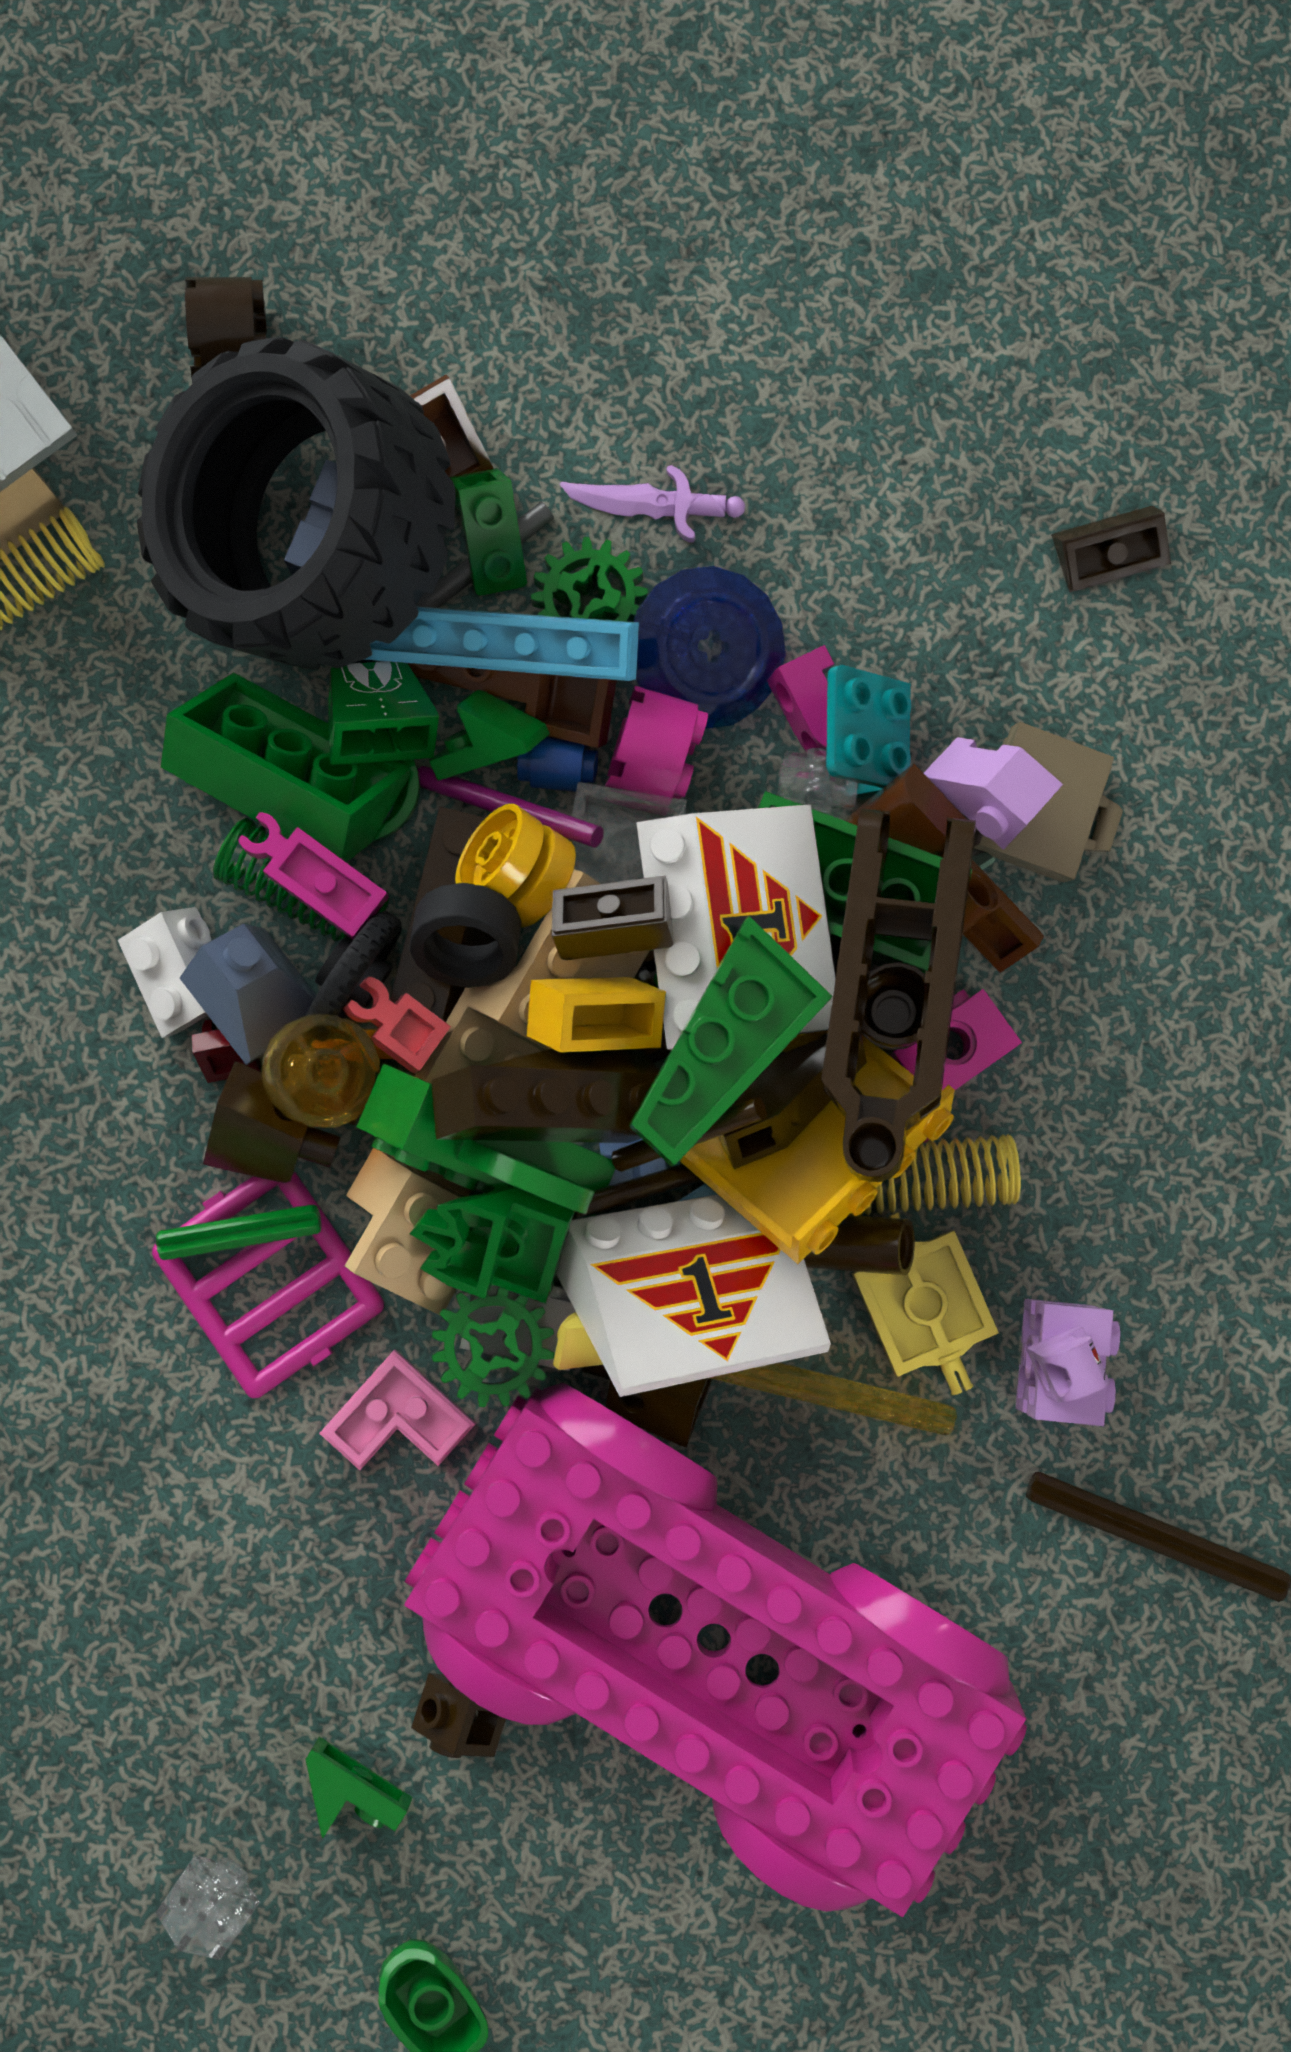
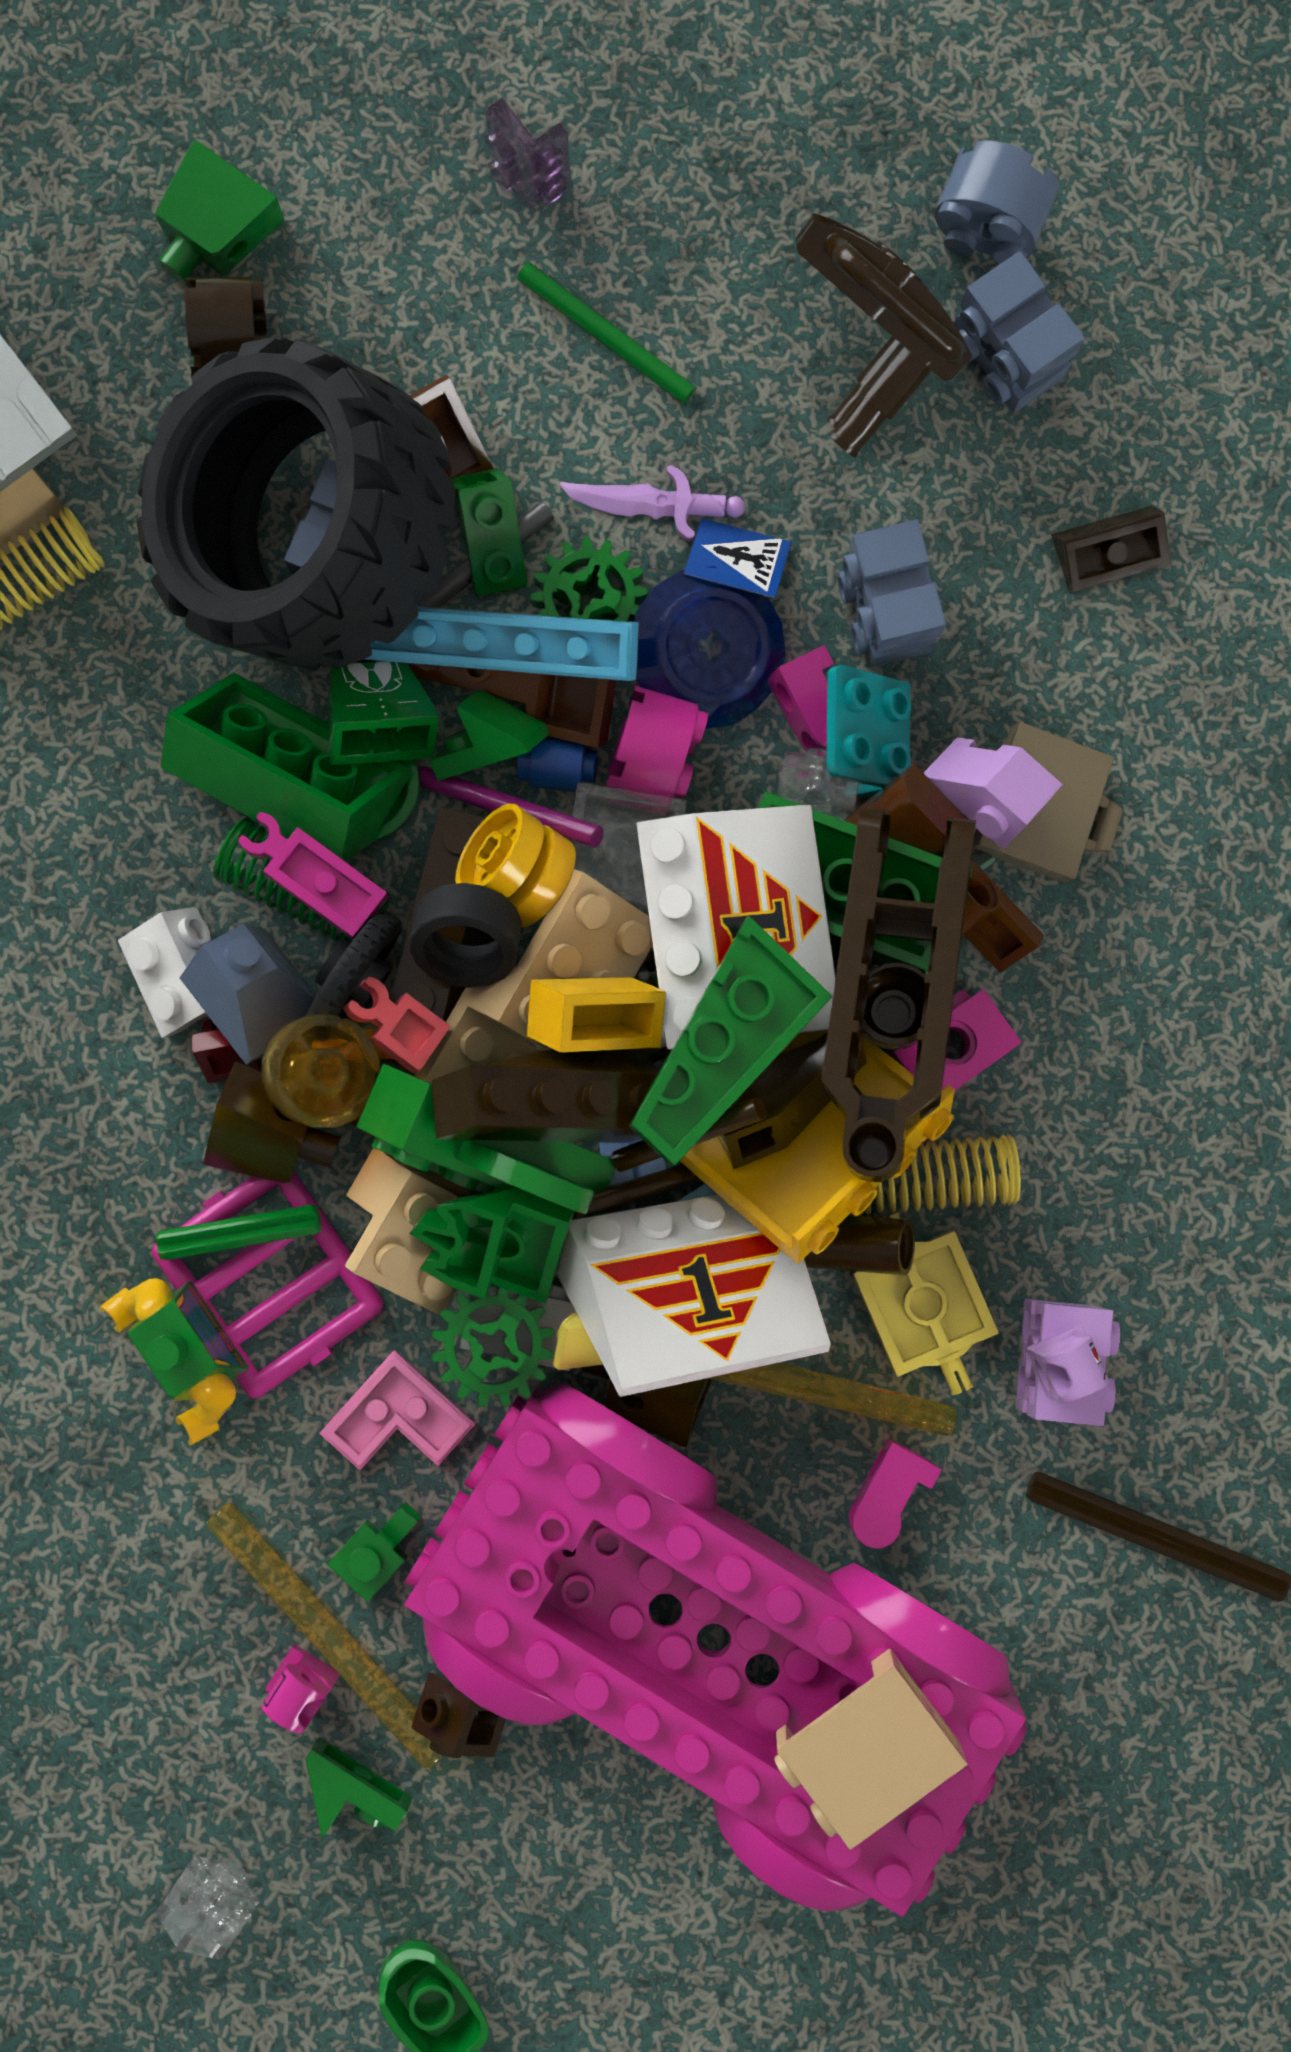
(182, 1349): none -> torso
(213, 215): none -> green torso
(298, 1689): none -> dark pink leg
(321, 1629): none -> clear yellow axle
(372, 1554): none -> green plate
(531, 166): none -> clear purple bracket
(606, 333): none -> green bar
(612, 918): dark brown slope -> none
(741, 557): none -> blue sticker
(870, 1754): none -> tan panel
(885, 1492): none -> dark pink leg
(891, 594): none -> sand blue brick
(899, 302): none -> dark brown piece
(995, 201): none -> sand blue brick
(1017, 333): none -> sand blue brick

